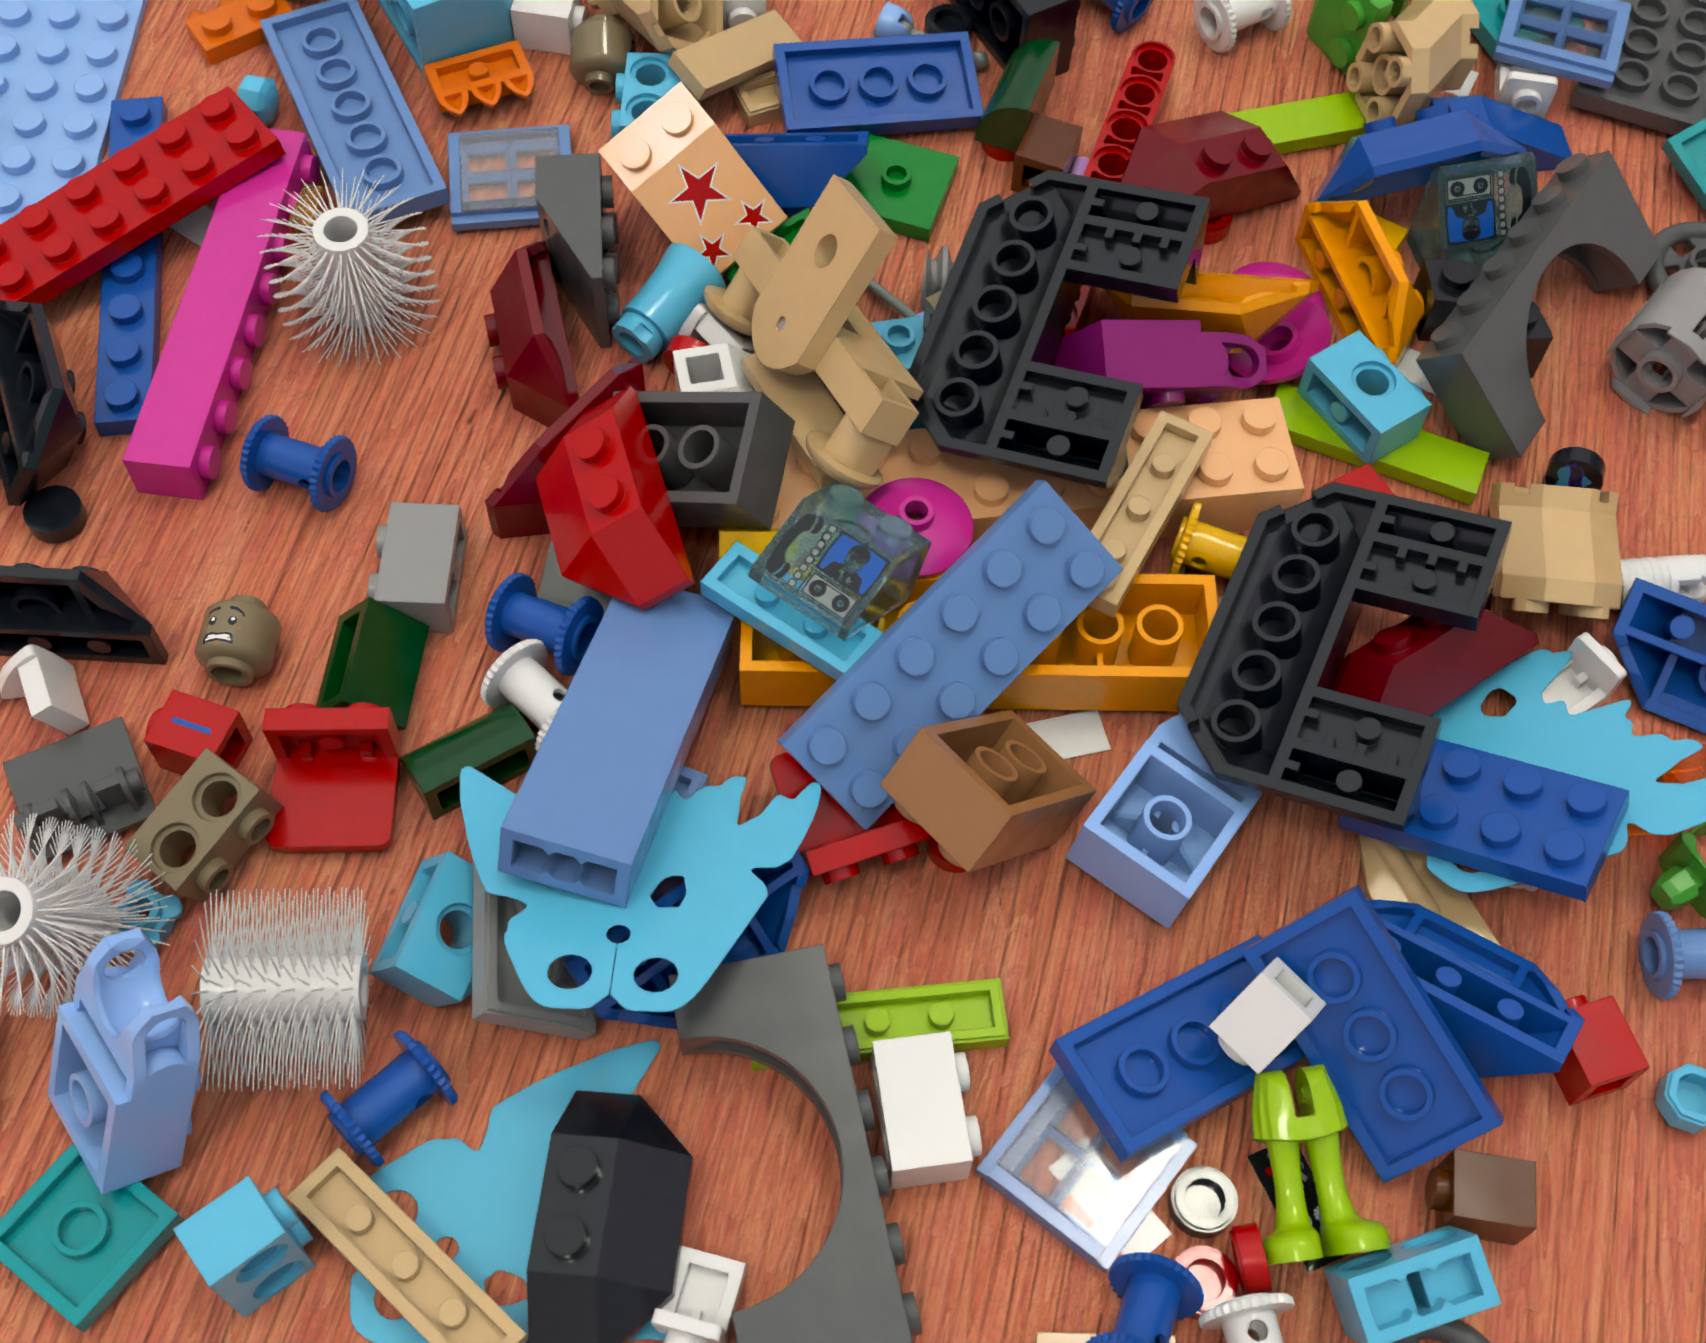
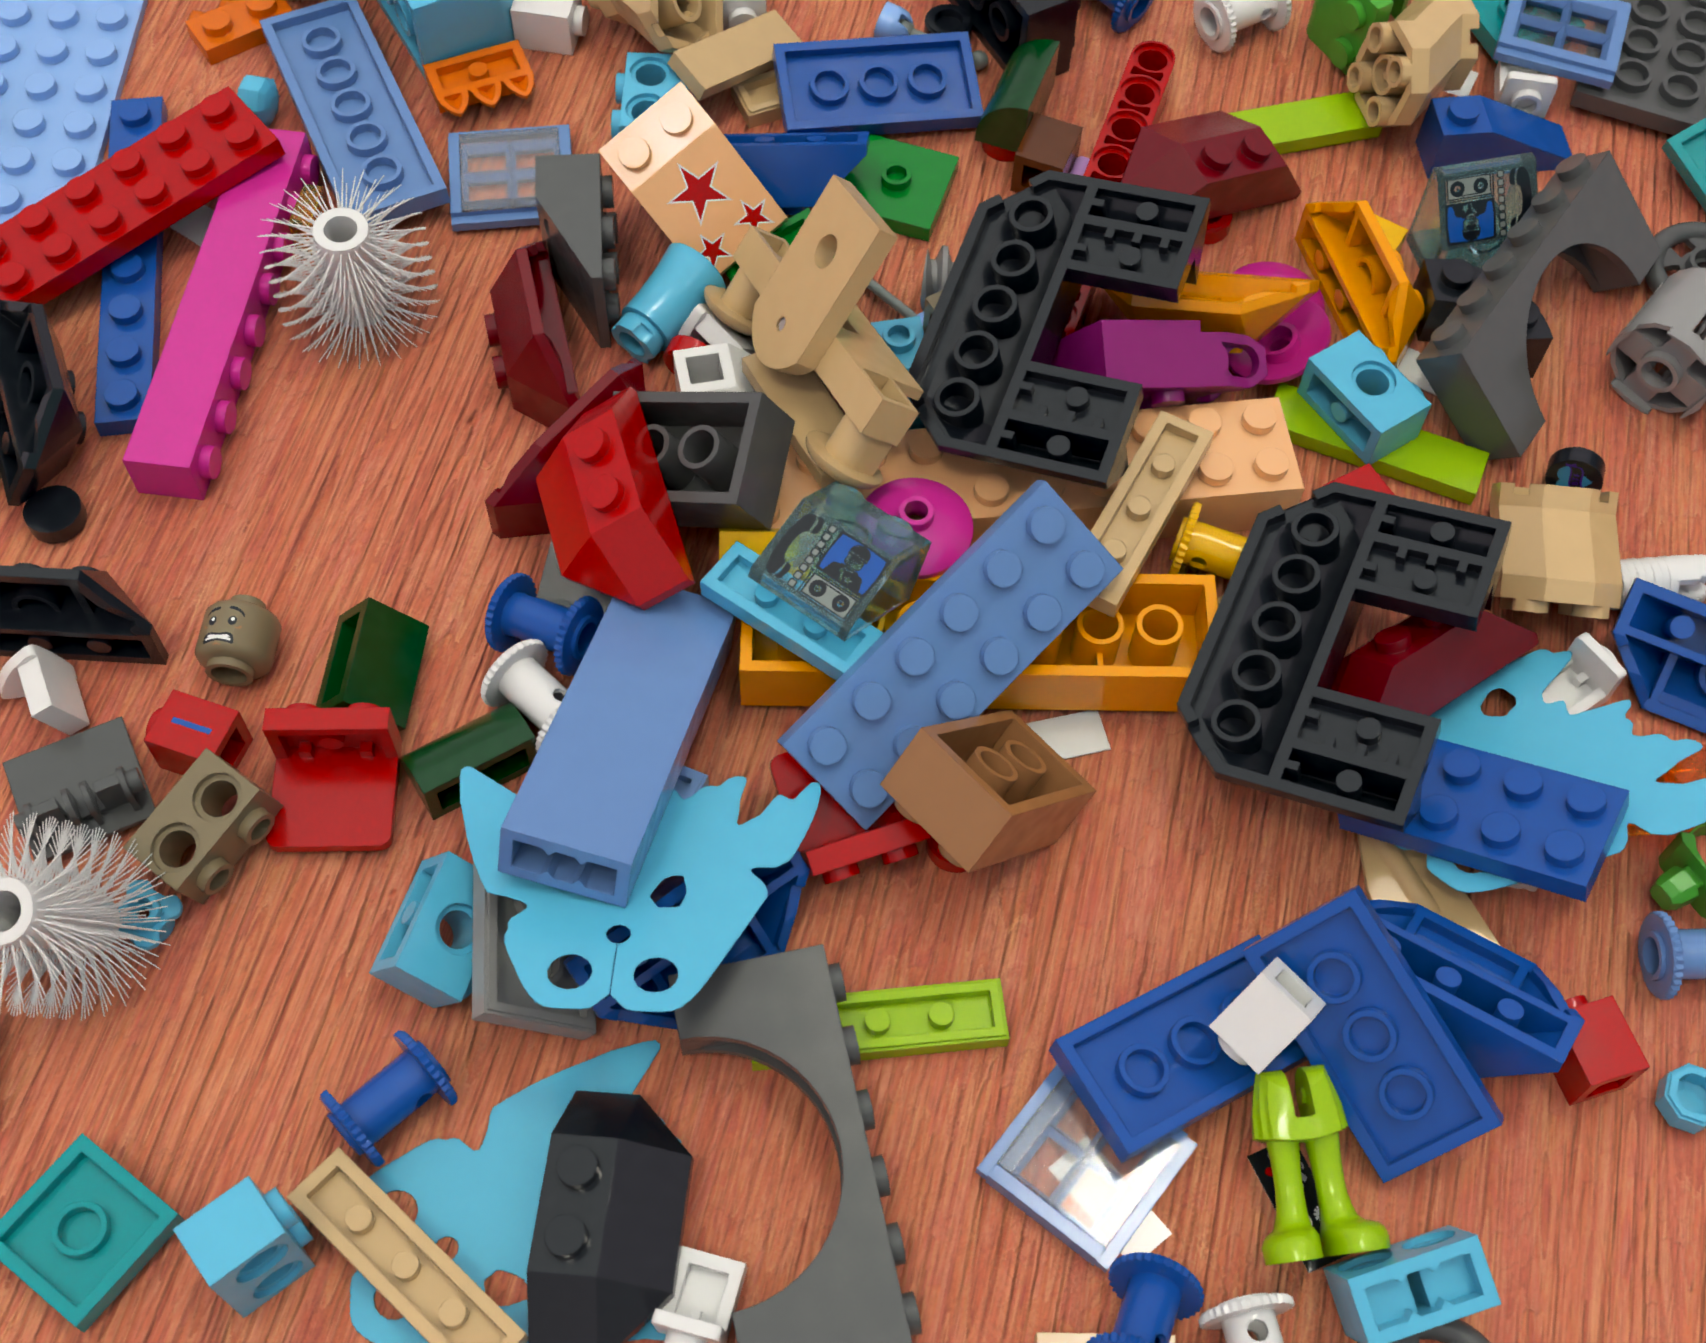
(125, 1065): light blue brick -> none
(273, 455): blue hose -> none
(284, 989): white piece -> none
(421, 562): light grey brick -> none
(600, 52): dark tan head -> none
(923, 1110): white brick -> none
(1161, 825): light blue brick -> none
(1202, 1202): tile -> none
(1214, 1272): tile -> none
(1250, 1259): red tile -> none
(1404, 155): blue wedge -> none
(1484, 1195): reddish brown brick -> none

